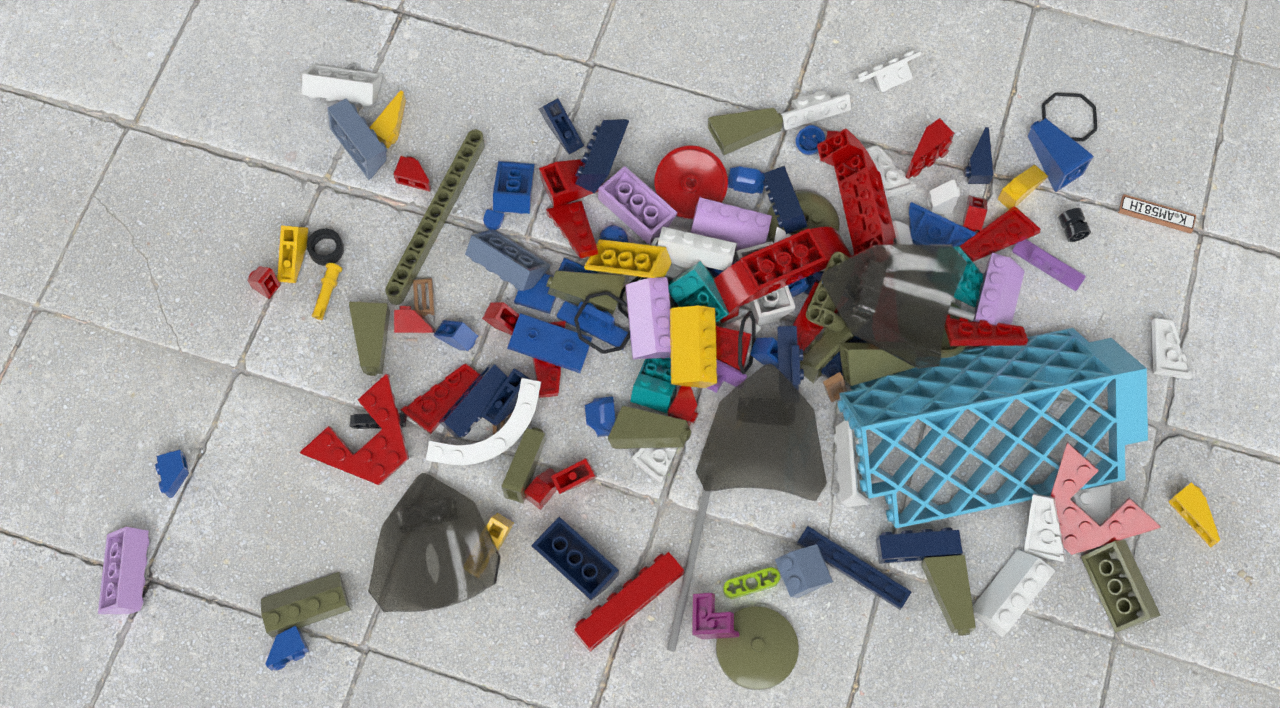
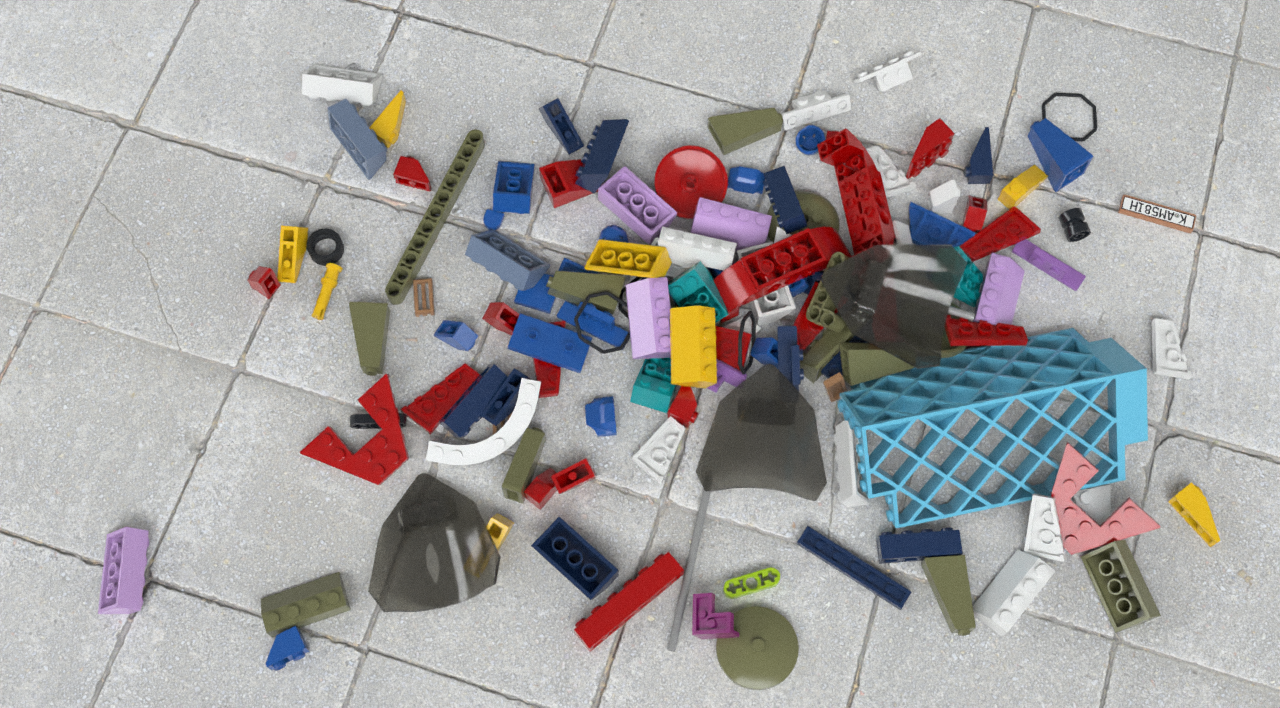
(172, 470): blue slope -> none
(410, 321): slope -> none
(574, 227): red wing -> none
(647, 430): olive slope -> none
(803, 571): sand blue slope -> none

